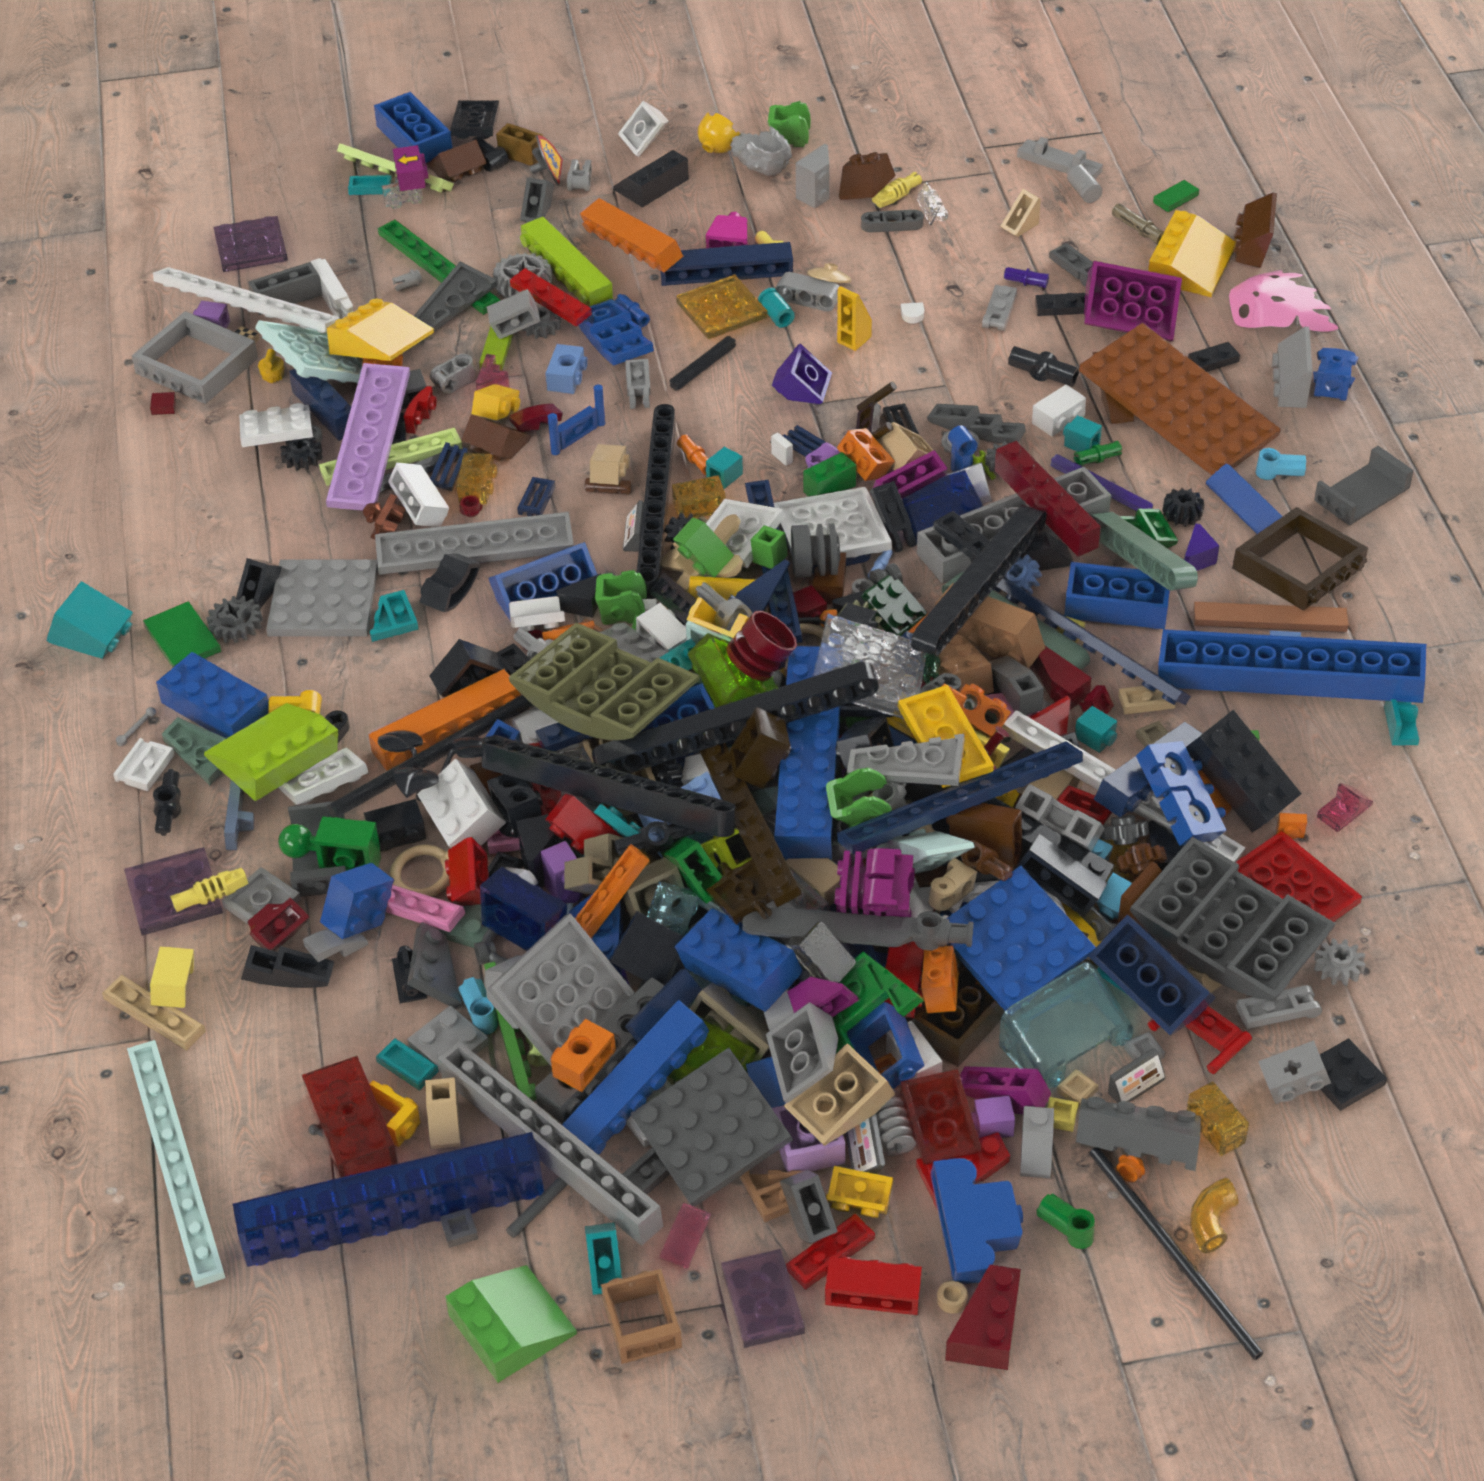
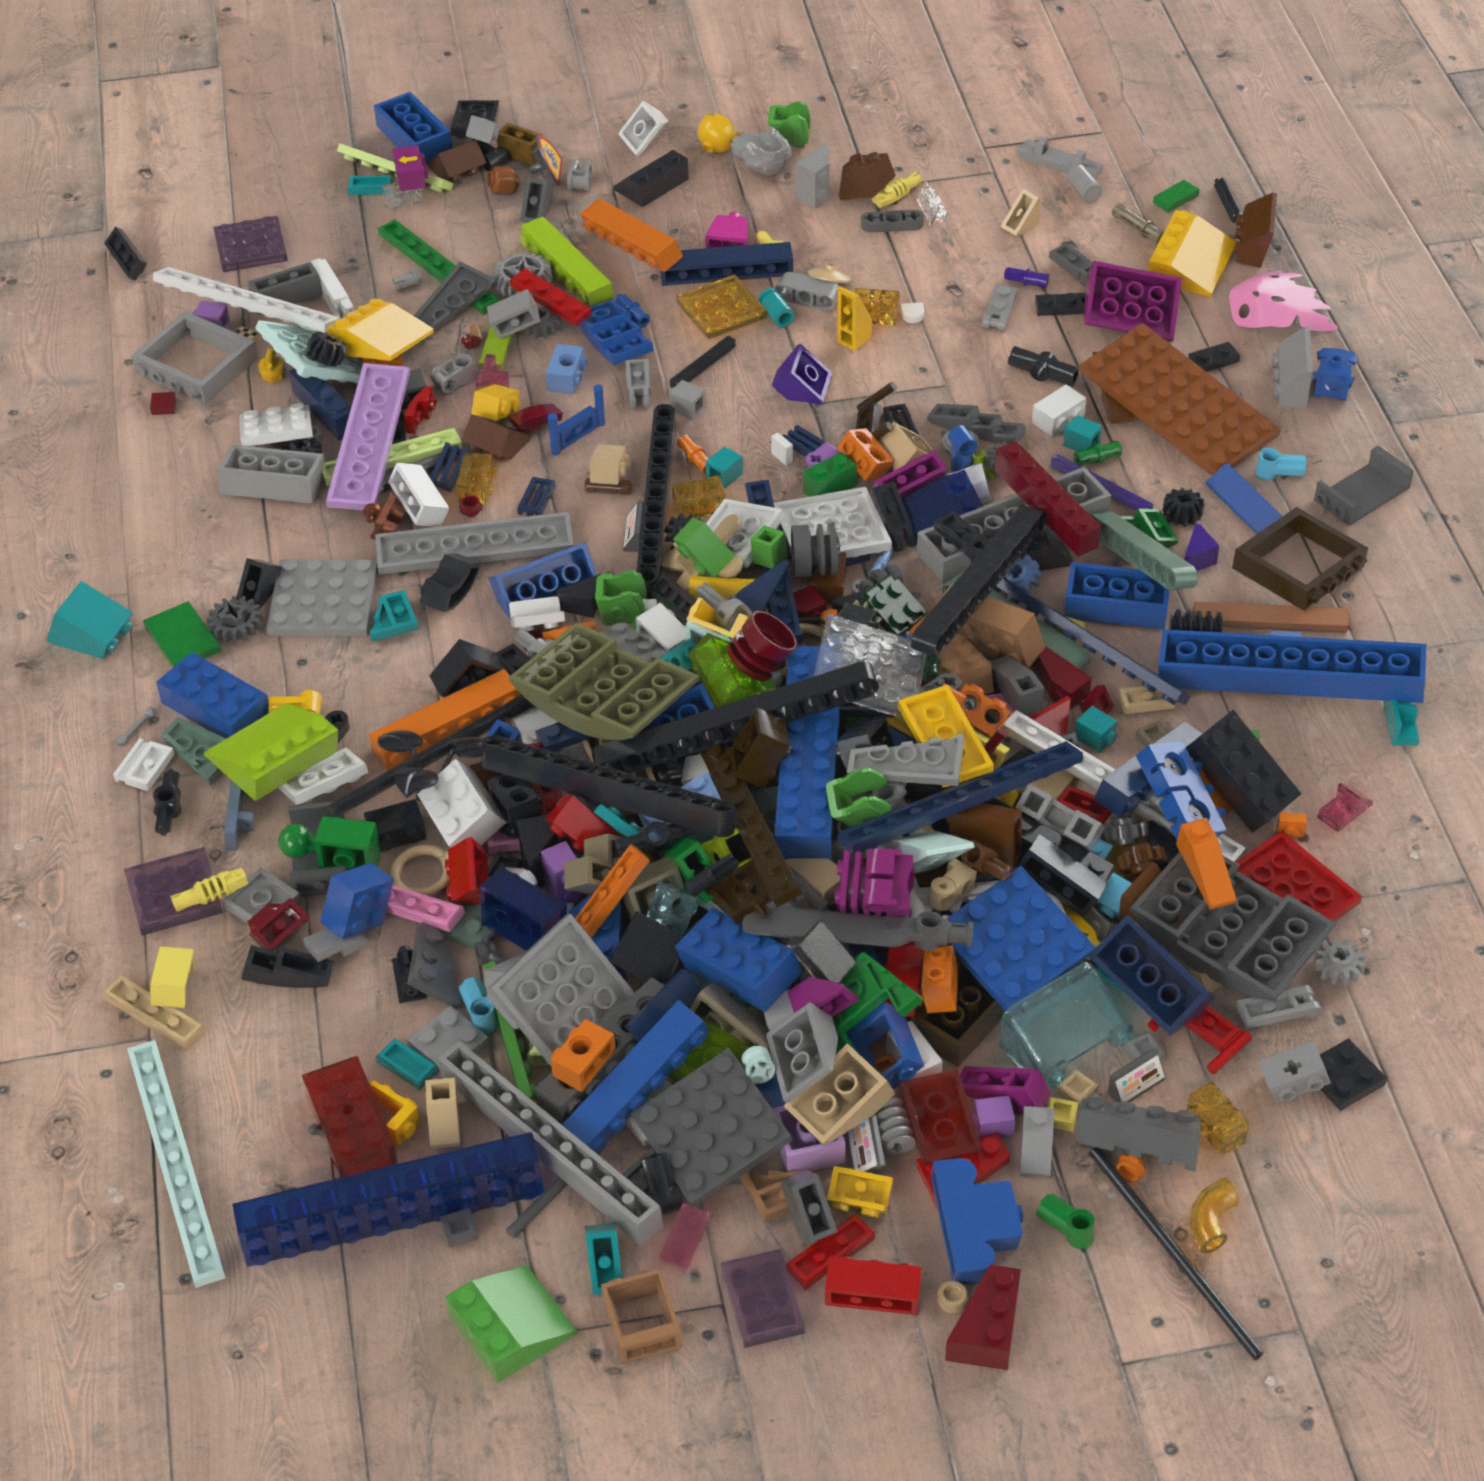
(125, 253): none -> black plate
(271, 474): none -> light grey slope
(326, 349): none -> black gear
(474, 338): none -> arm
(482, 129): none -> light grey brick
(502, 180): none -> dark orange head
(661, 1183): none -> black piece
(687, 399): none -> light grey brick
(710, 875): none -> black axle
(757, 1071): none -> light aqua wheel
(881, 305): none -> clear yellow brick
(1196, 623): none -> black piece
(1206, 862): none -> orange slope
(1227, 198): none -> black axle

